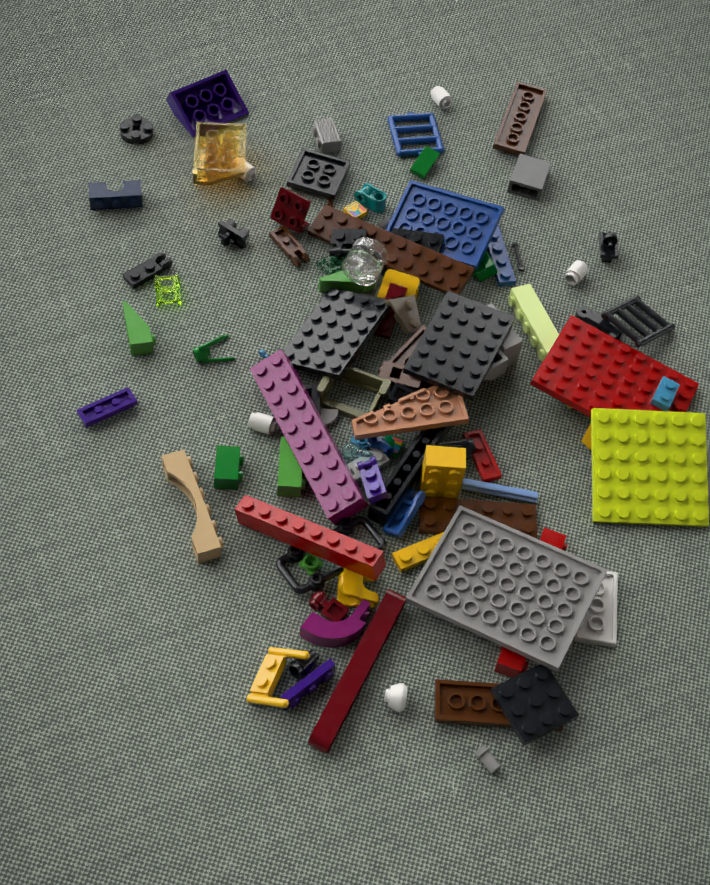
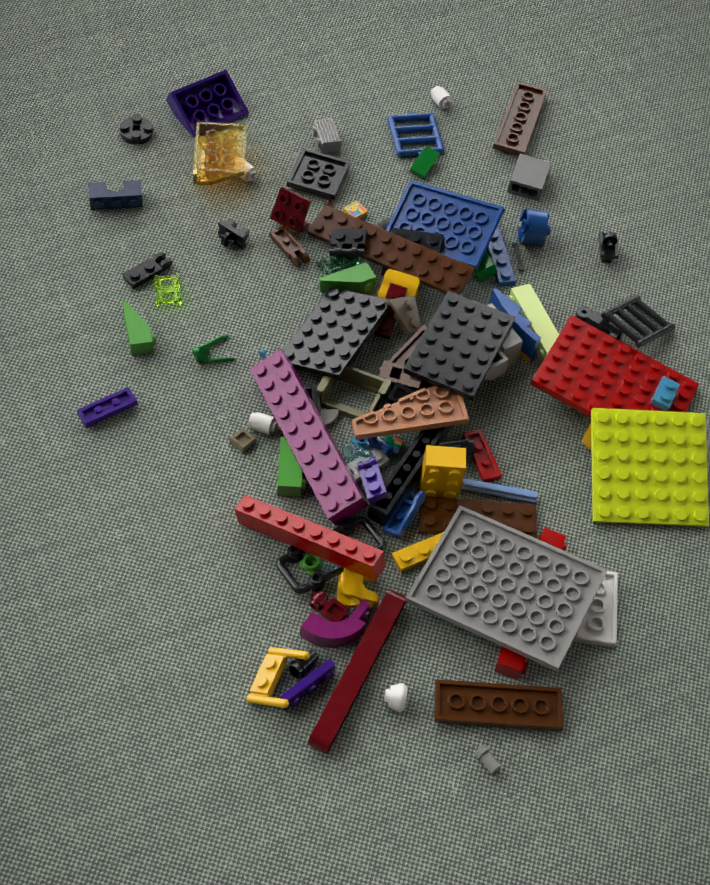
(204, 538): tan arch -> none
(227, 467): green brick -> none
(242, 440): none -> dark tan tile
(365, 261): clear wheel -> none
(372, 198): teal piece -> none
(520, 326): none -> blue slope
(534, 227): none -> blue brick
(534, 703): black plate -> none
(576, 272): white brick -> none

